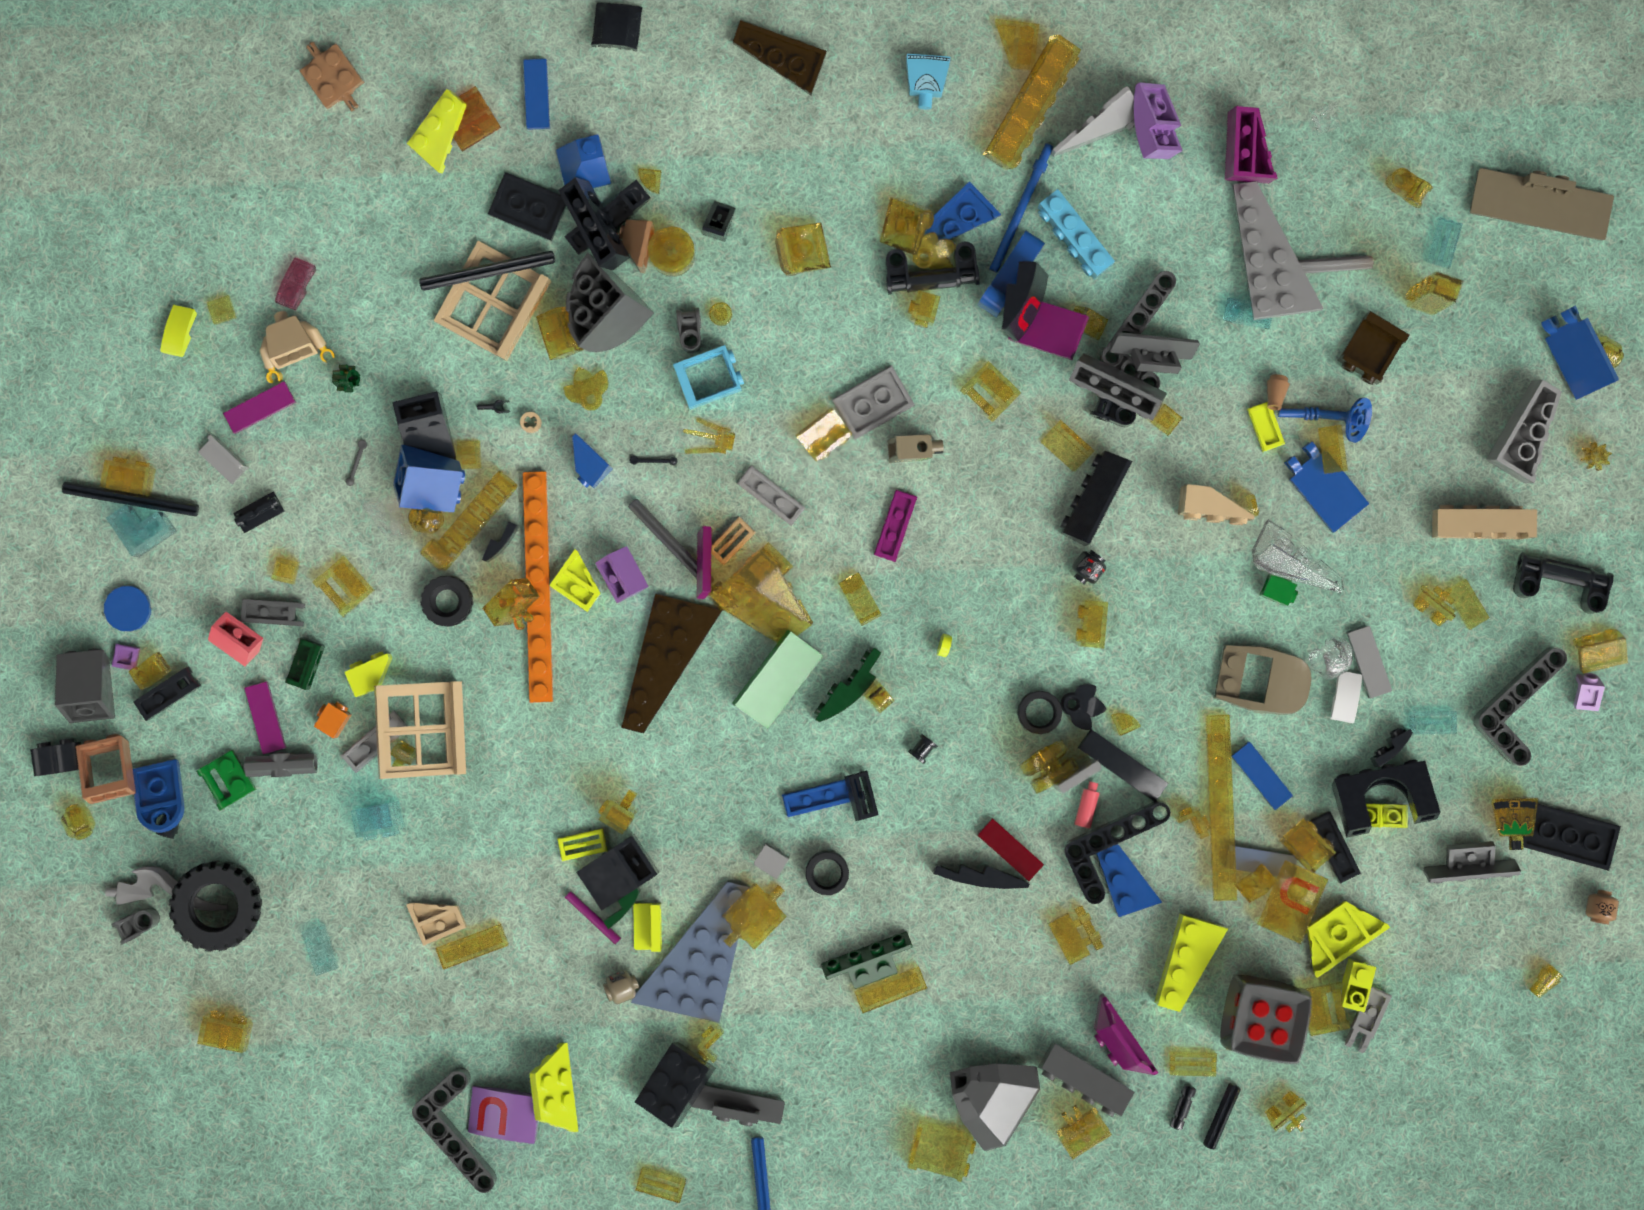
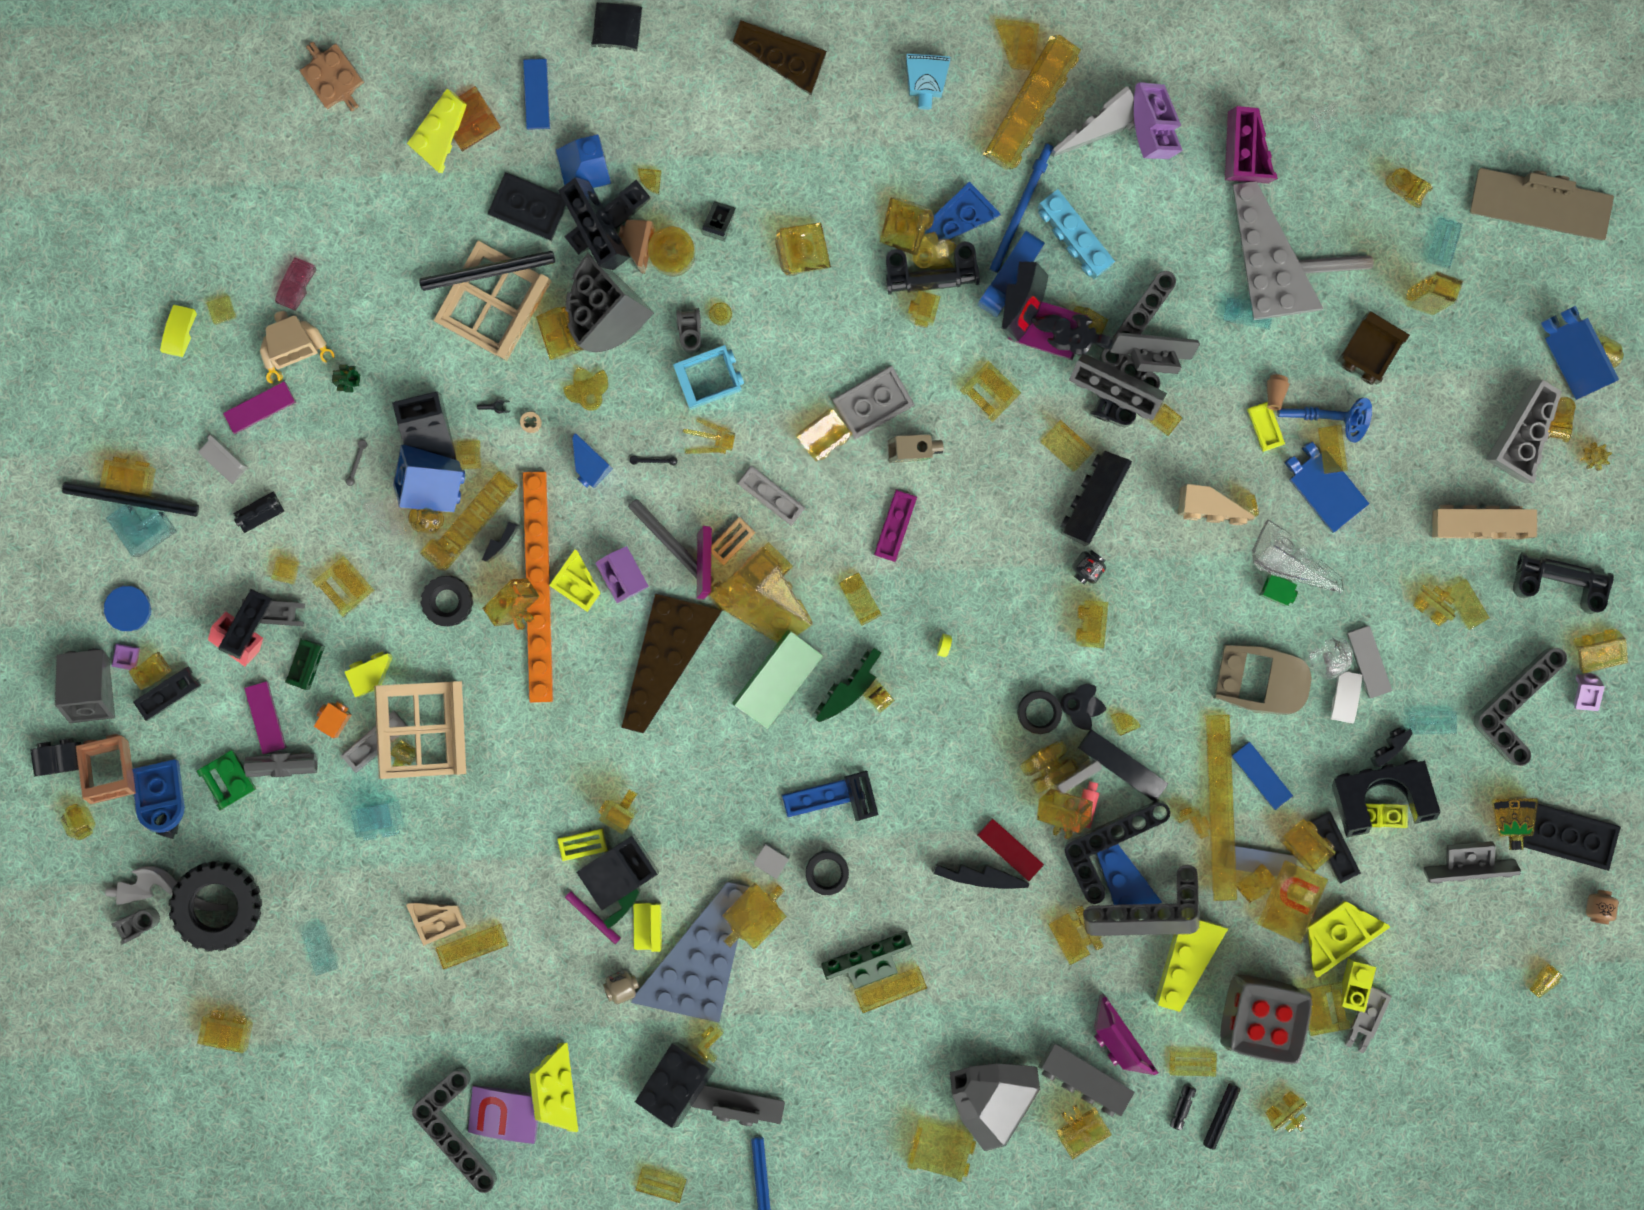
(245, 624): none -> black tile
(925, 744): black bush -> none
(1064, 812): none -> clear yellow brick
(1075, 340): none -> black piece
(1153, 914): none -> dark grey beam
(1563, 421): none -> clear yellow piece

